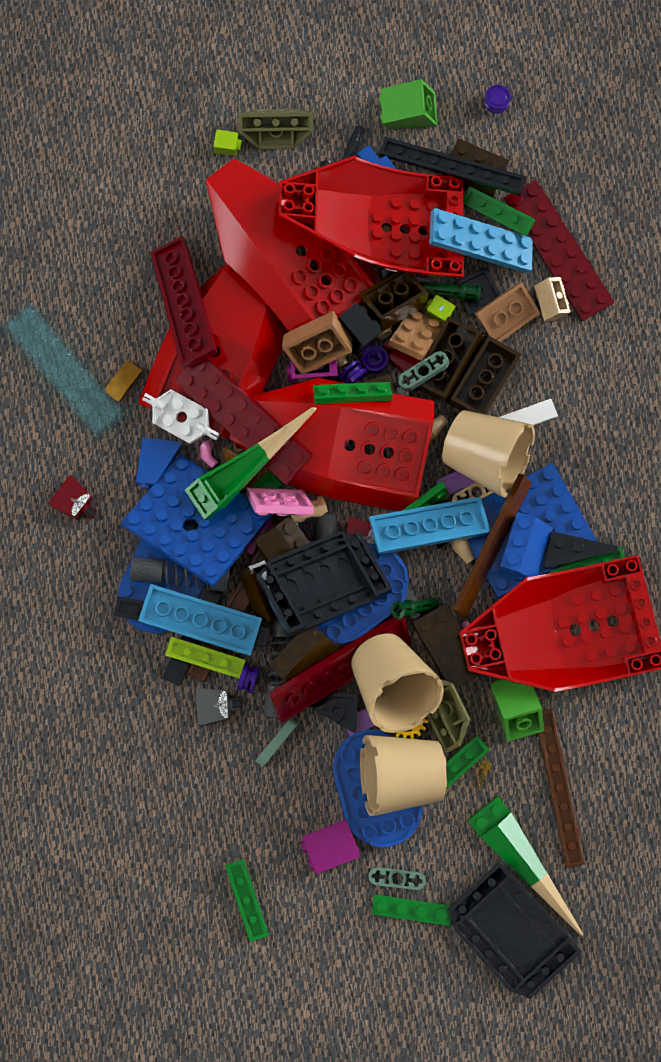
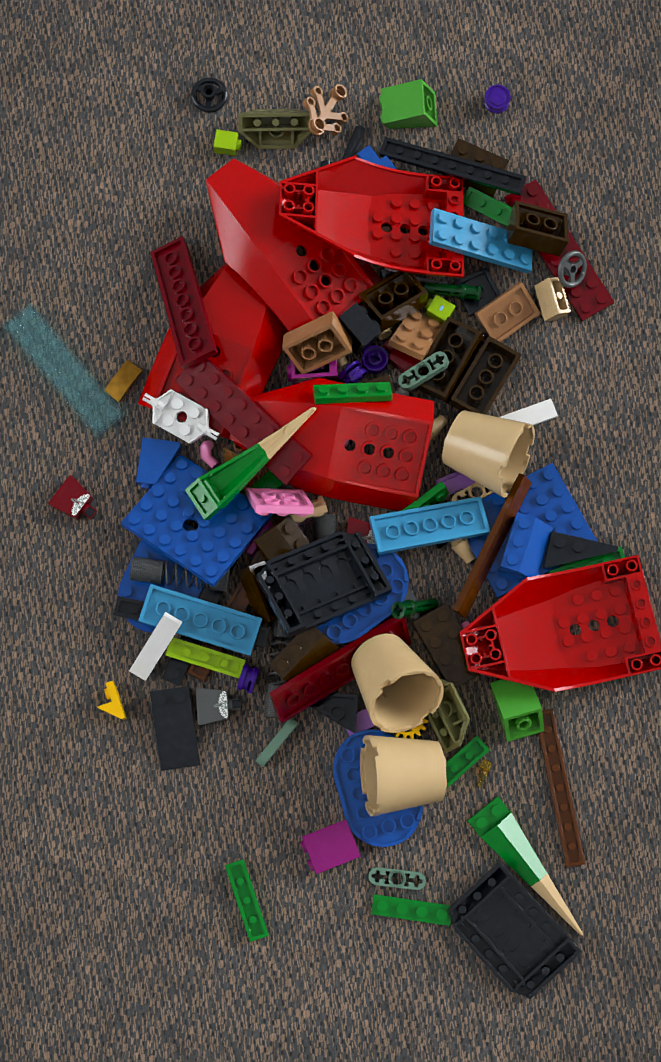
(115, 706): none -> yellow slope
(155, 646): none -> white tile
(175, 728): none -> black slope
(208, 87): none -> black piece
(316, 123): none -> medium nougat plant
(538, 228): none -> dark brown slope
(570, 268): none -> dark grey piece

